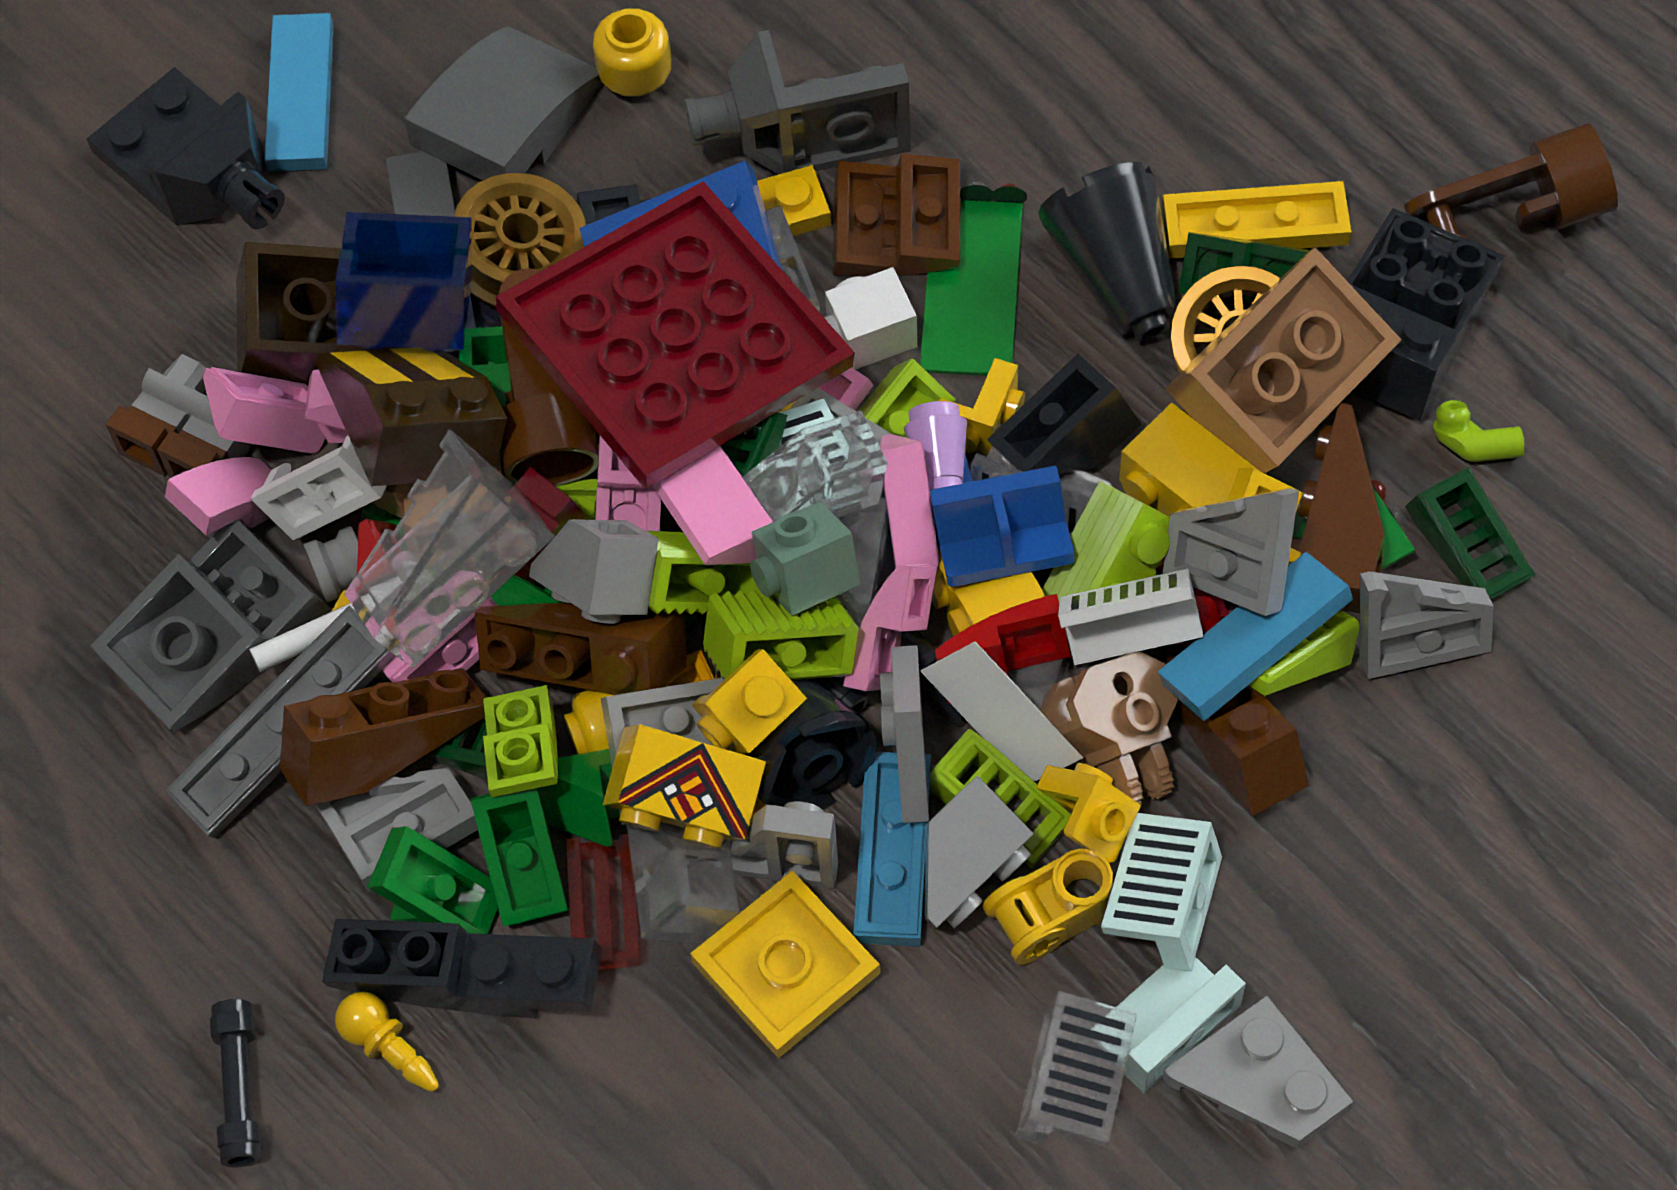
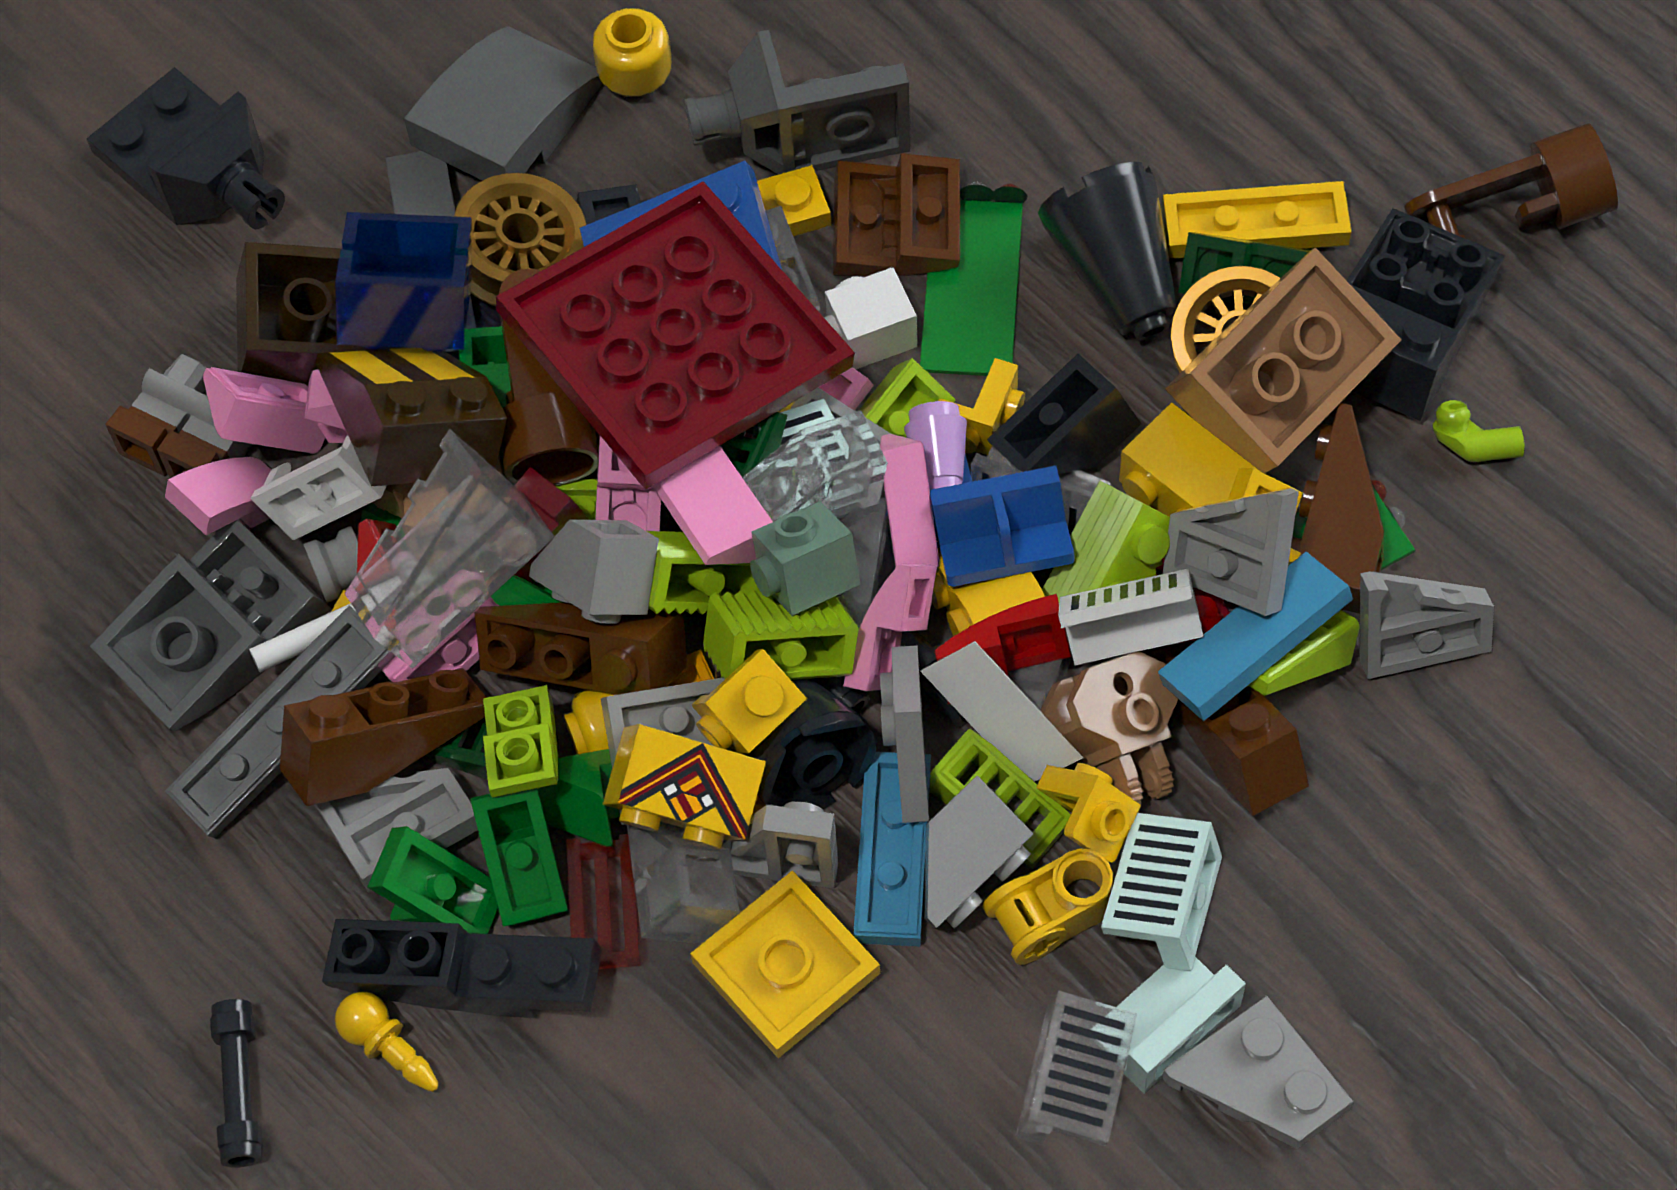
(299, 92): dark azure tile -> none
(1476, 507): dark green slope -> none

